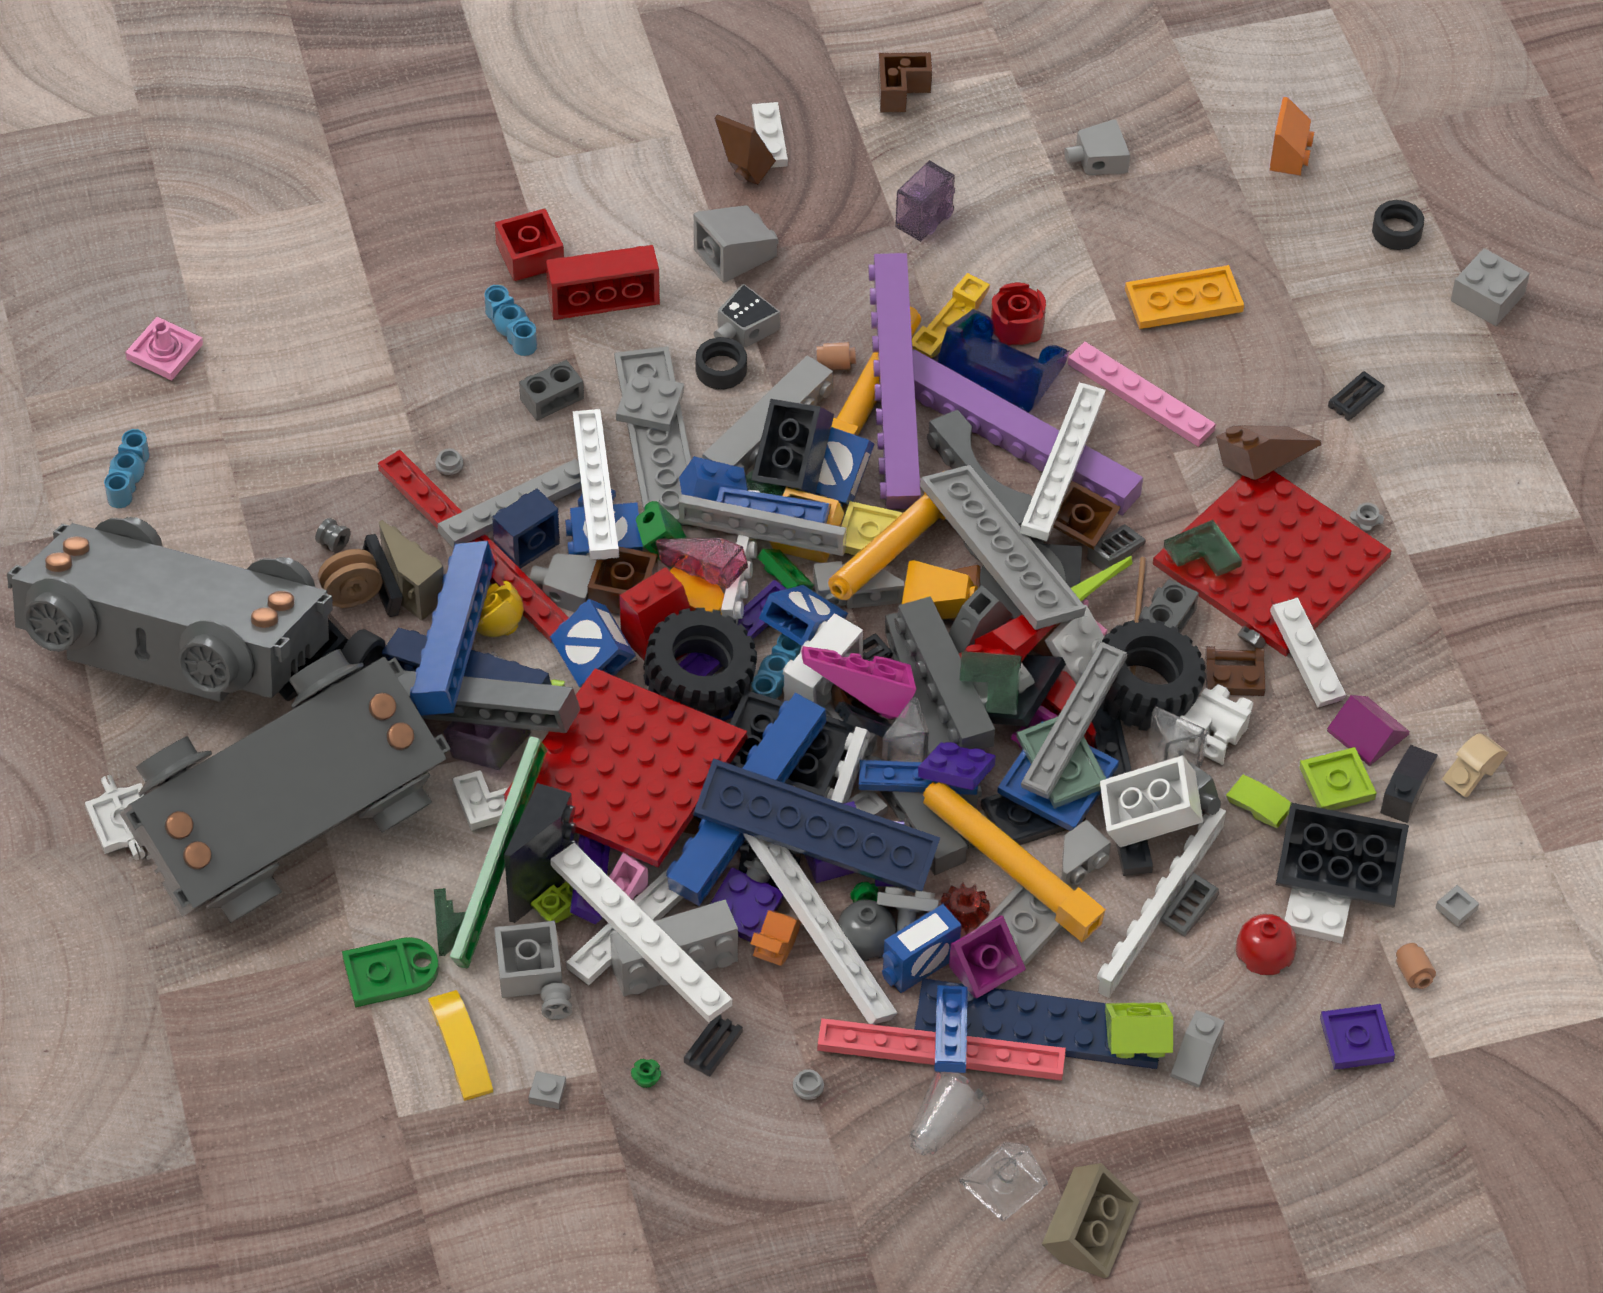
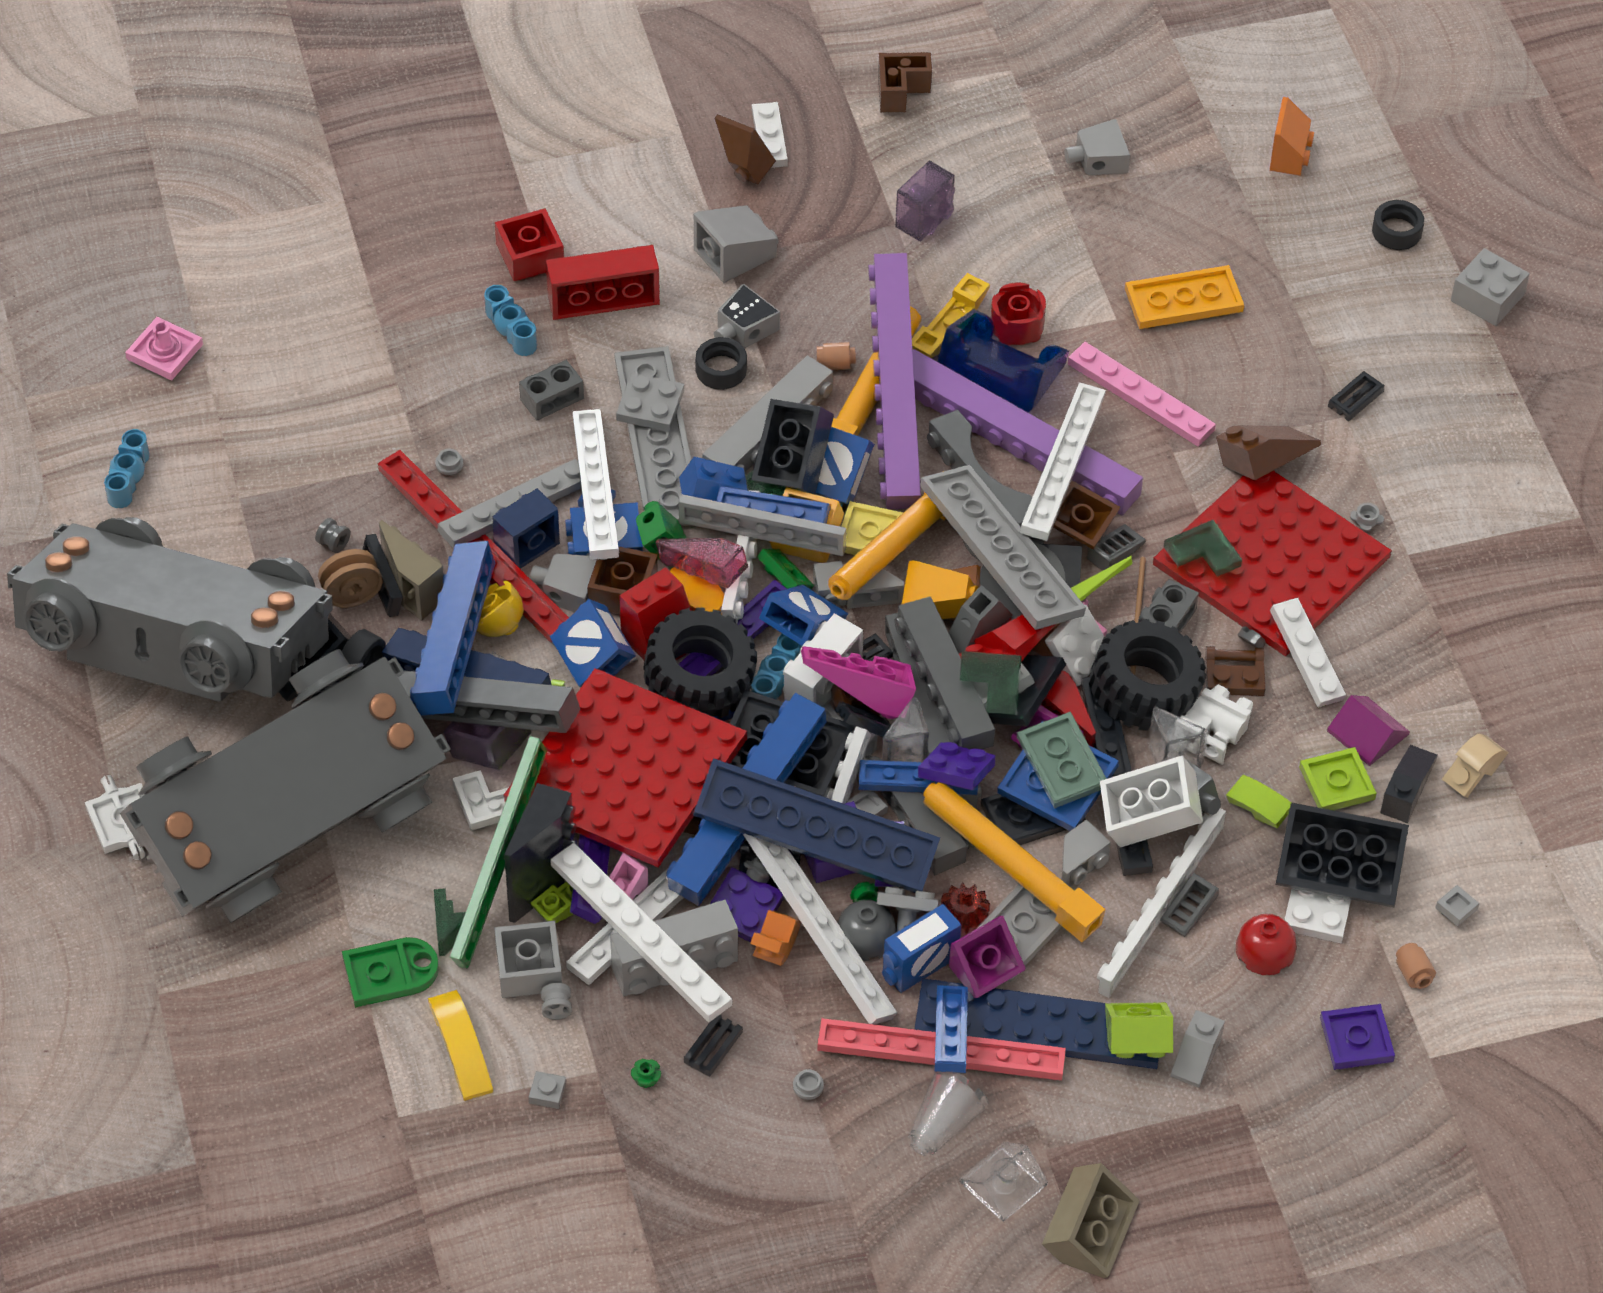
(1074, 720): light grey tile -> none

